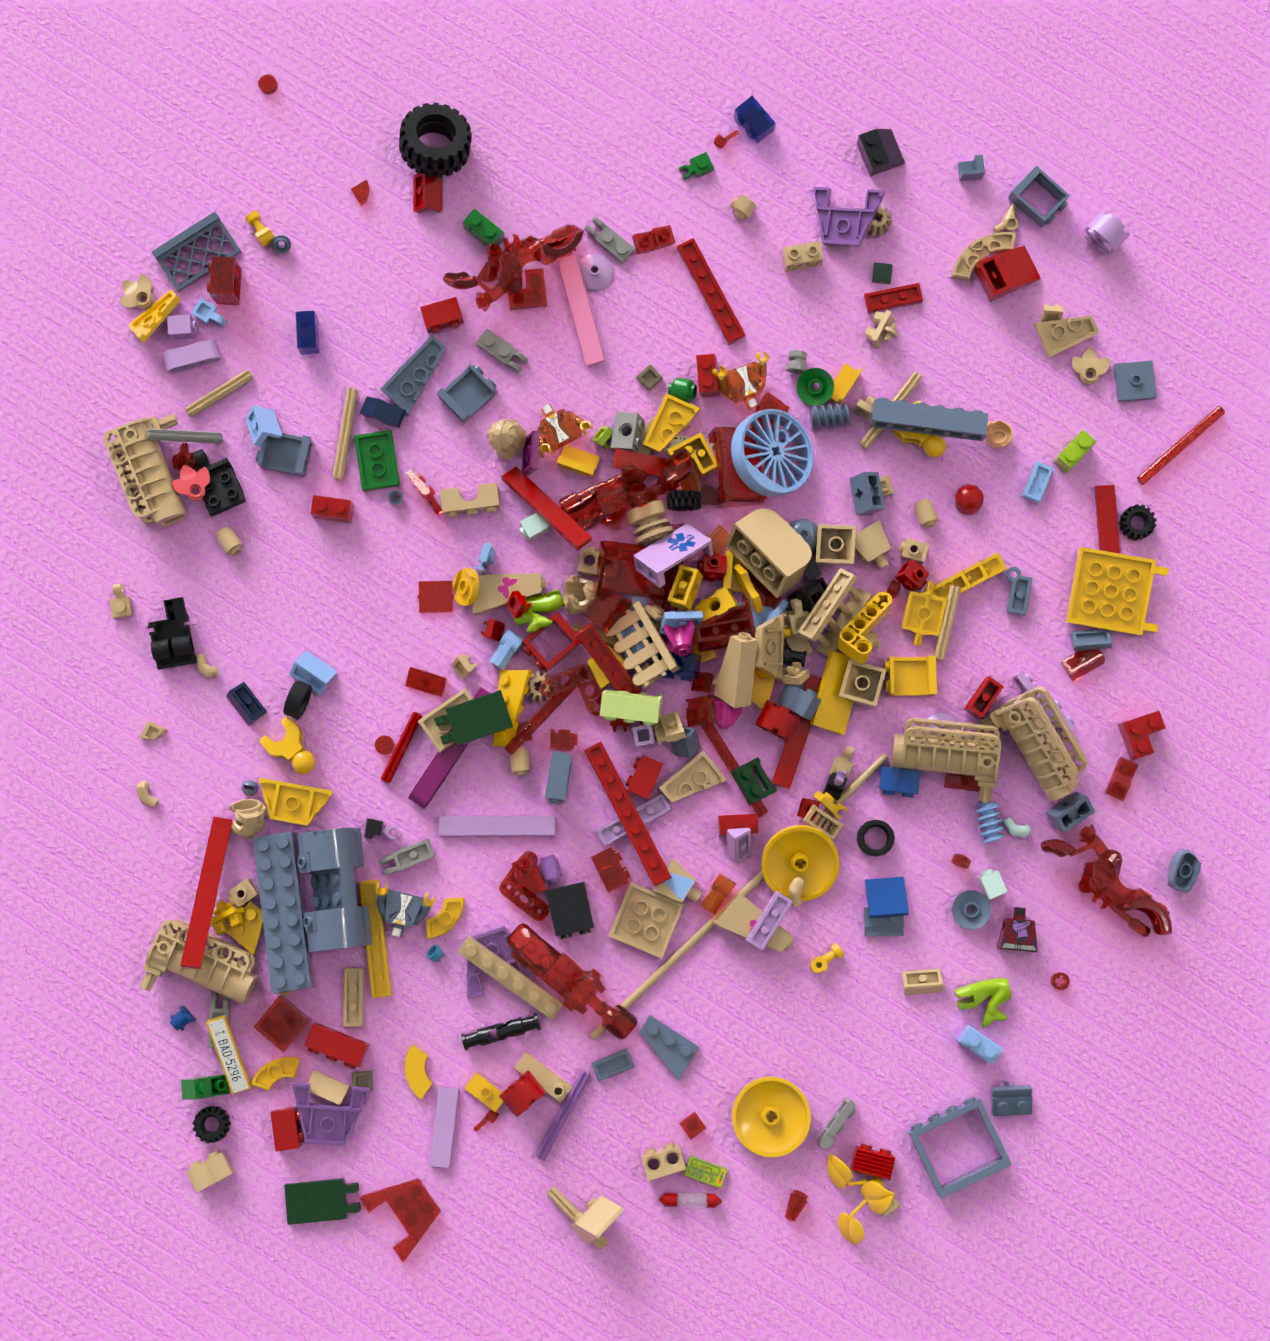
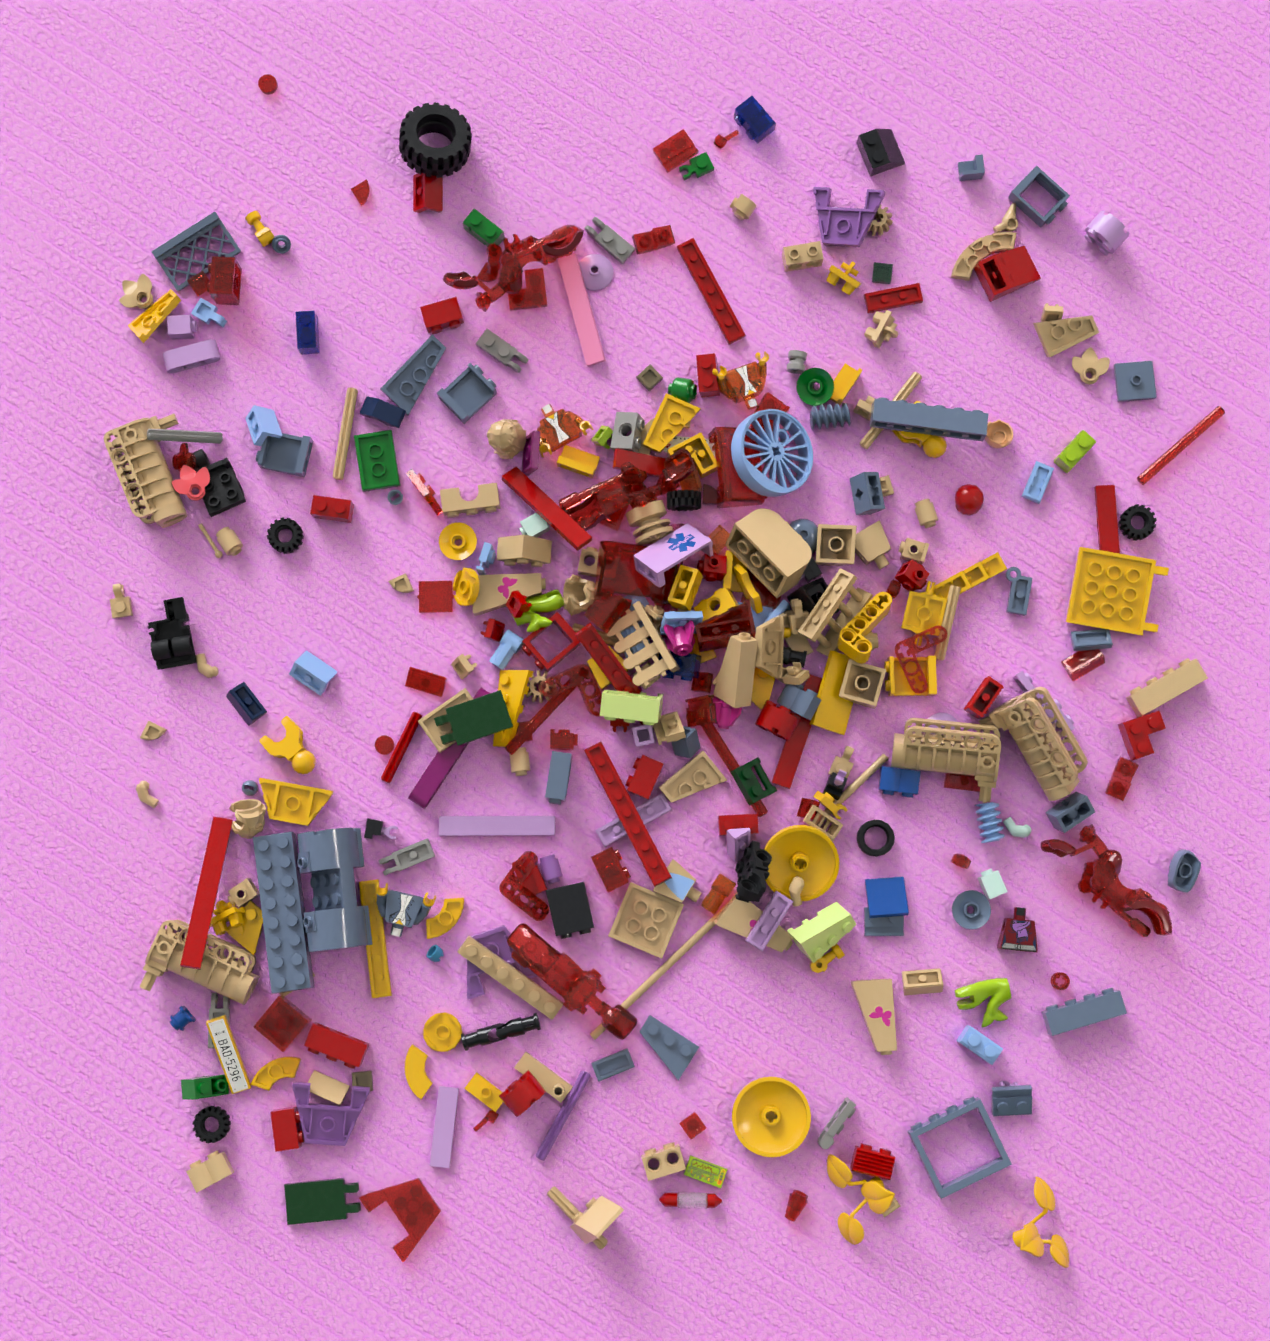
(199, 283): none -> clear red plate
(218, 554): none -> tan hinge
(219, 393): tan axle -> none
(285, 524): none -> black tyre
(297, 699): black tyre -> none
(353, 997): tan tile -> none
(401, 584): none -> tan tile
(442, 1032): none -> yellow tile
(454, 532): none -> yellow dish
(524, 550): none -> tan brick
(675, 150): none -> clear red plate
(752, 873): none -> black plate
(823, 931): none -> yellowish green wedge
(851, 283): none -> yellow hips
(877, 1009): none -> tan slope
(914, 649): none -> clear red beam
(1029, 1238): none -> yellow plant
(1083, 1012): none -> sand blue brick
(1167, 687): none -> tan brick

